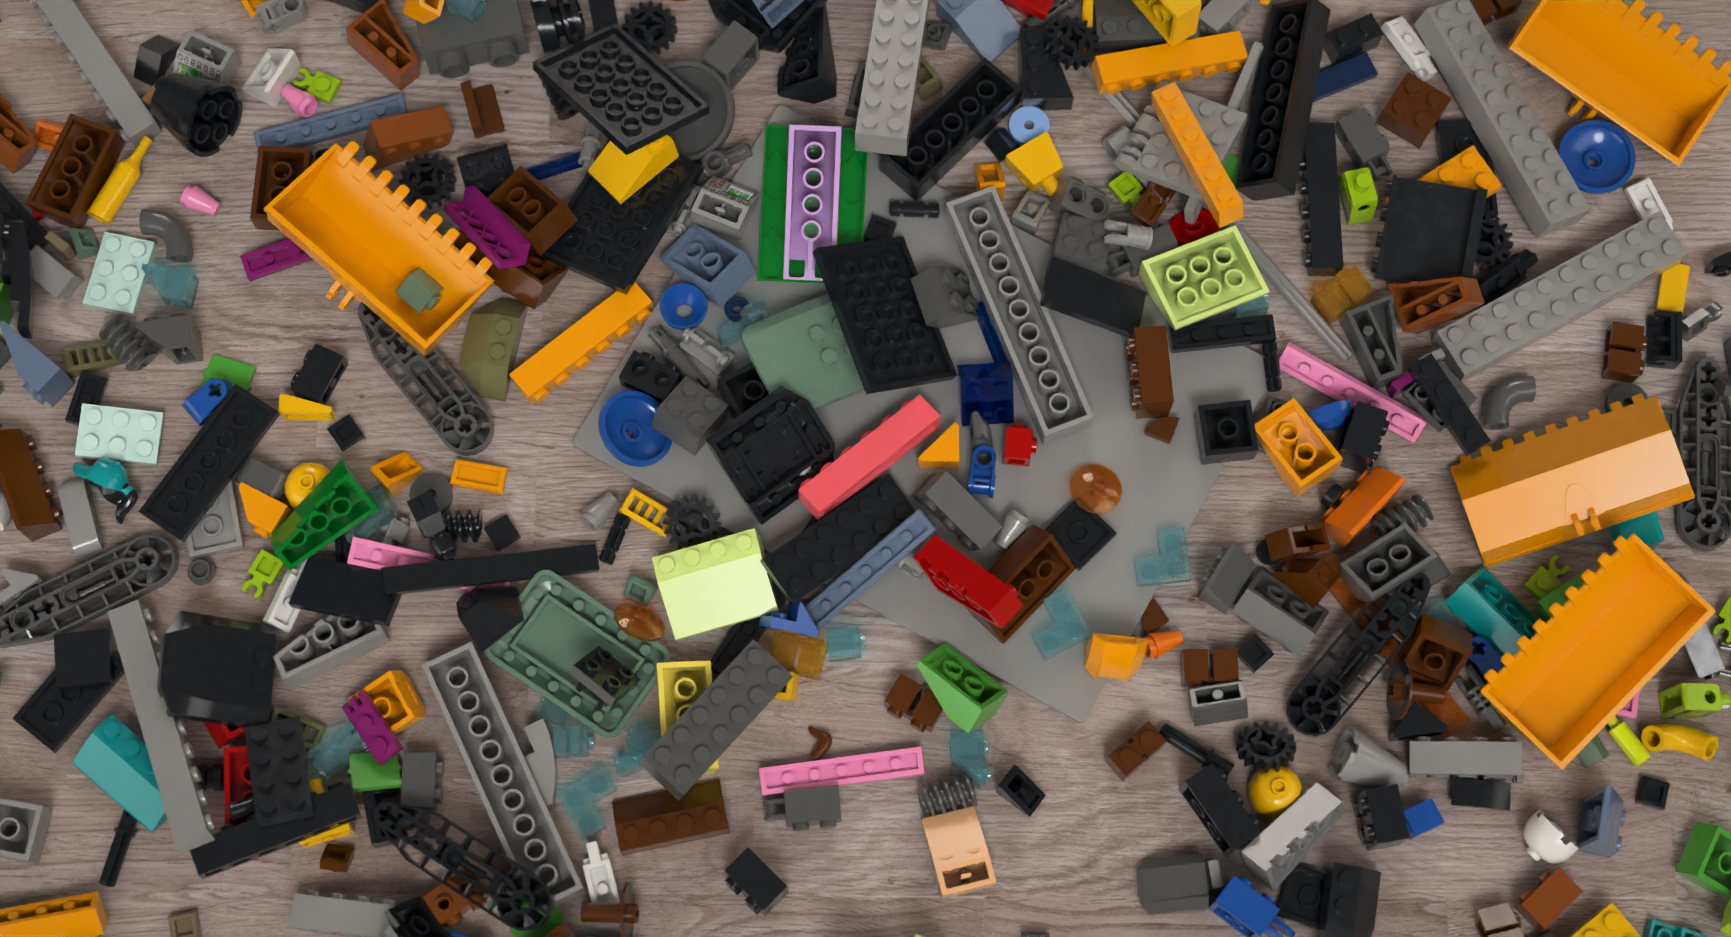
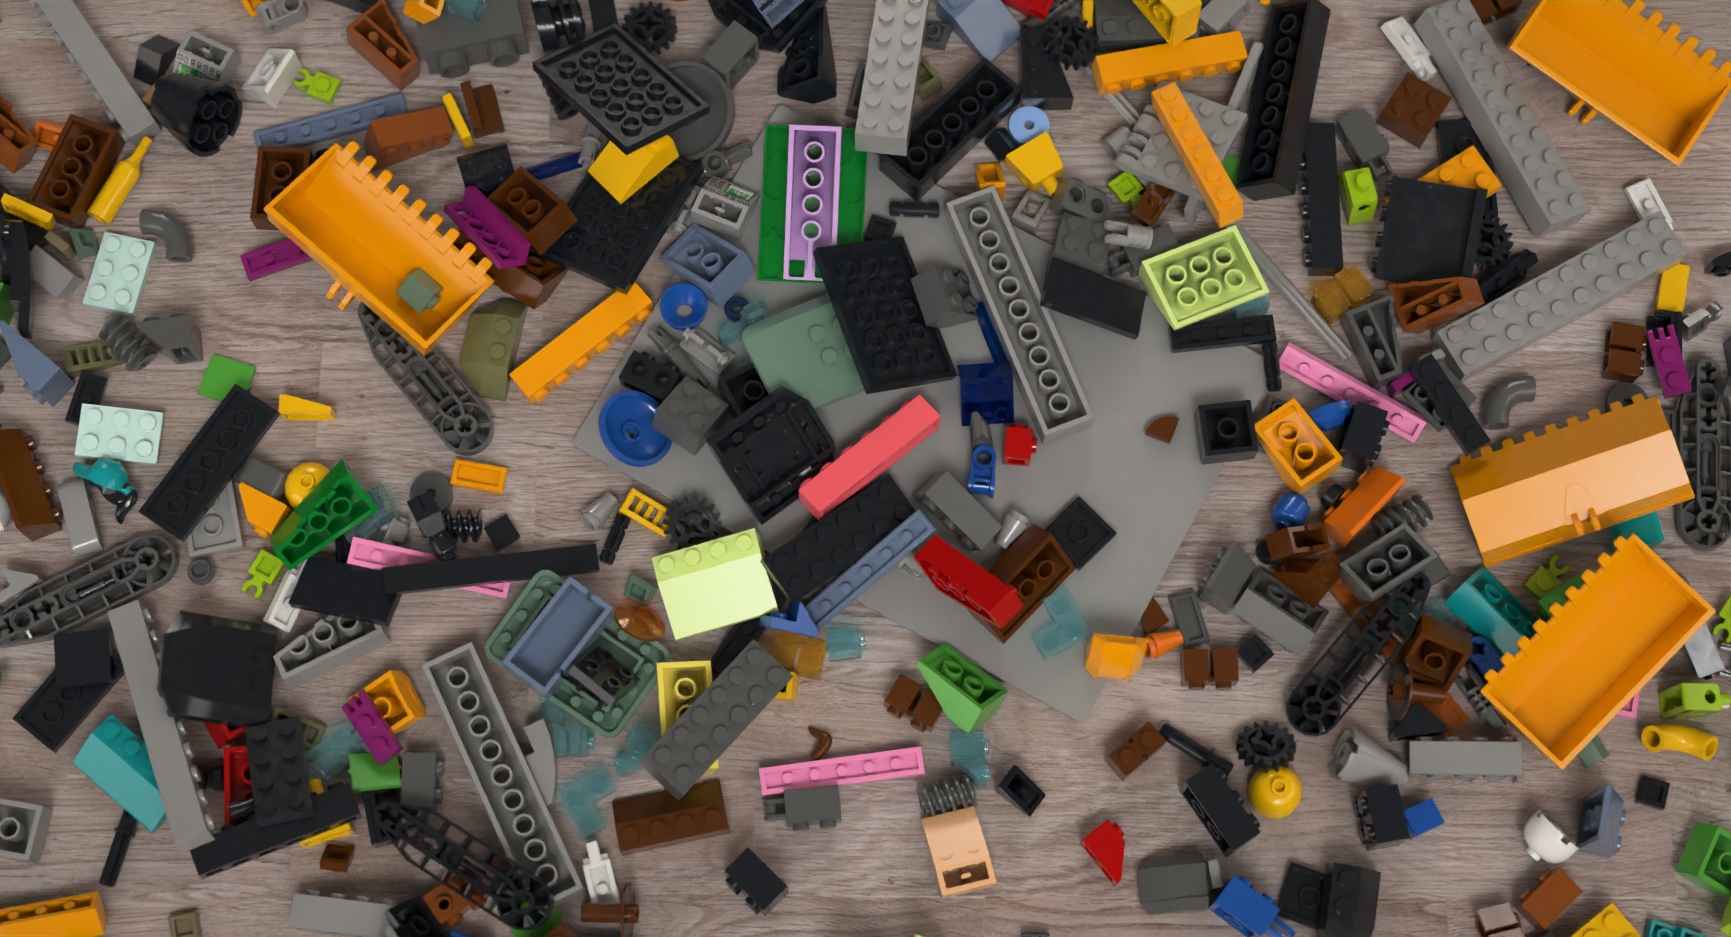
(28, 212): none -> yellow tile
(175, 286): clear light blue slope -> none
(198, 200): bright pink cone -> none
(205, 400): blue piece -> none
(301, 101): bright pink cone -> none
(318, 375): black brick -> none
(346, 433): black tile -> none
(396, 472): light orange slope -> none
(431, 171): black gear -> none
(457, 120): none -> yellow tile
(489, 613): black slope -> none
(558, 637): none -> sand blue piece
(943, 452): light orange slope -> none
(1090, 496): clear orange dish -> none
(1107, 850): none -> red slope
(1149, 372): reddish brown brick -> none
(1170, 566): clear light blue plate -> none
(1187, 233): red dish -> none
(1189, 619): none -> dark grey tile
(1218, 703): dark grey brick -> none
(1290, 511): none -> blue head
(1292, 836): light grey wedge -> none
(1344, 76): dark blue tile -> none
(1352, 39): black brick -> none
(1481, 794): black slope -> none
(1605, 146): blue dish -> none
(1628, 742): neon yellow cylinder -> none
(1669, 362): none -> magenta hinge

